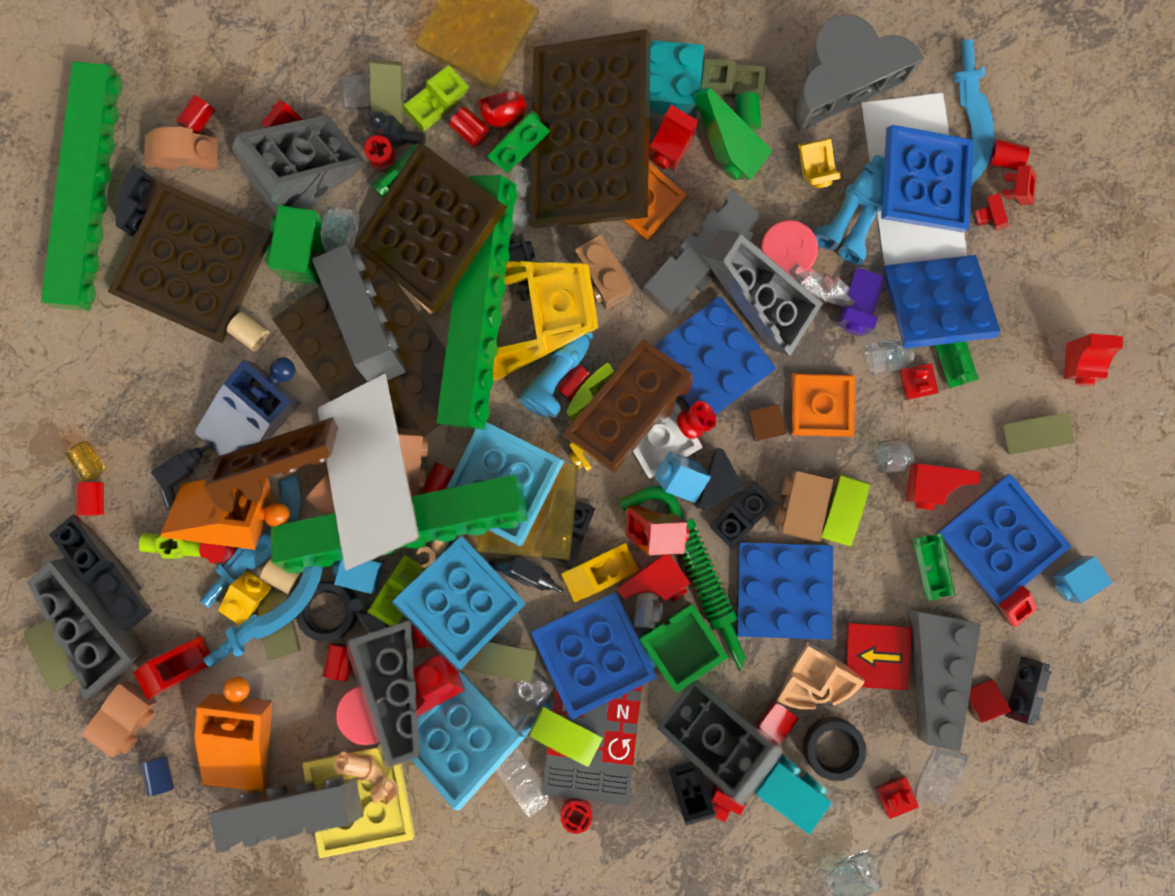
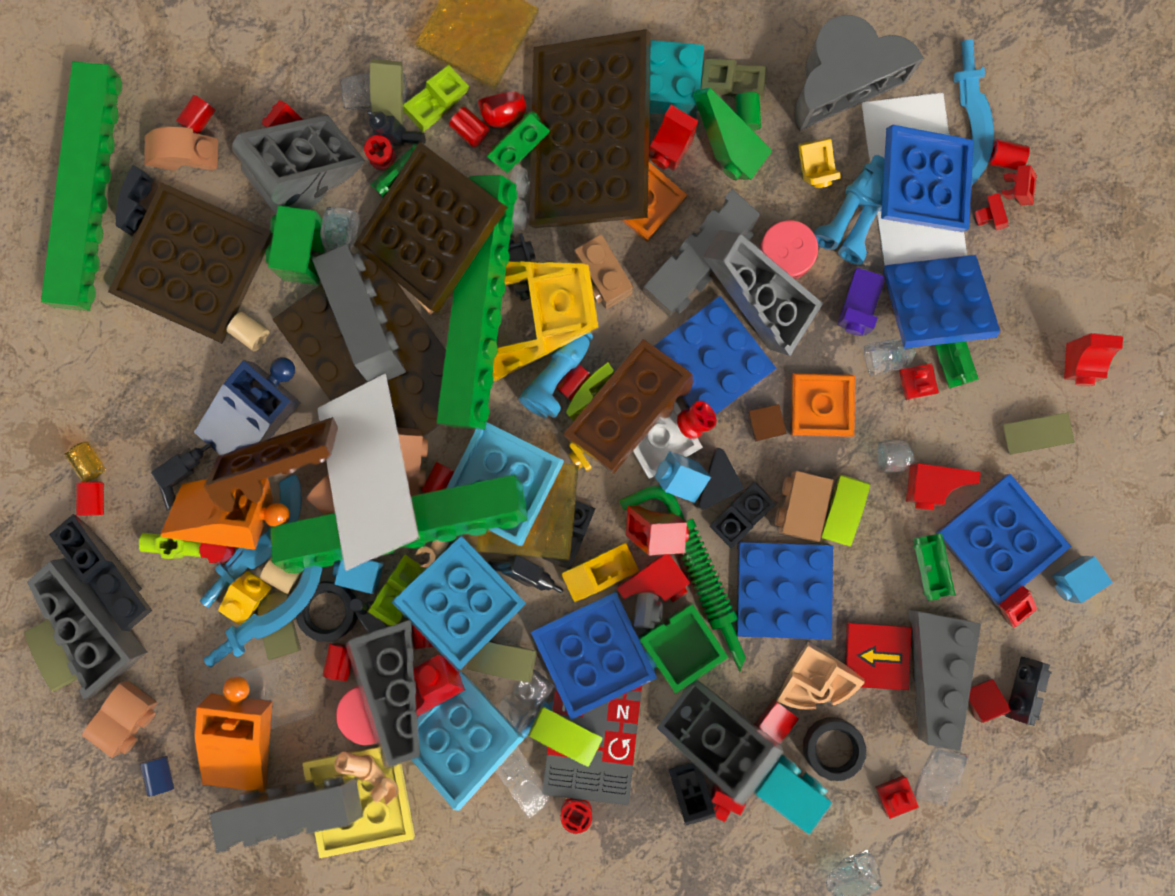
(172, 667): red slope -> none
(822, 286): clear slope -> none

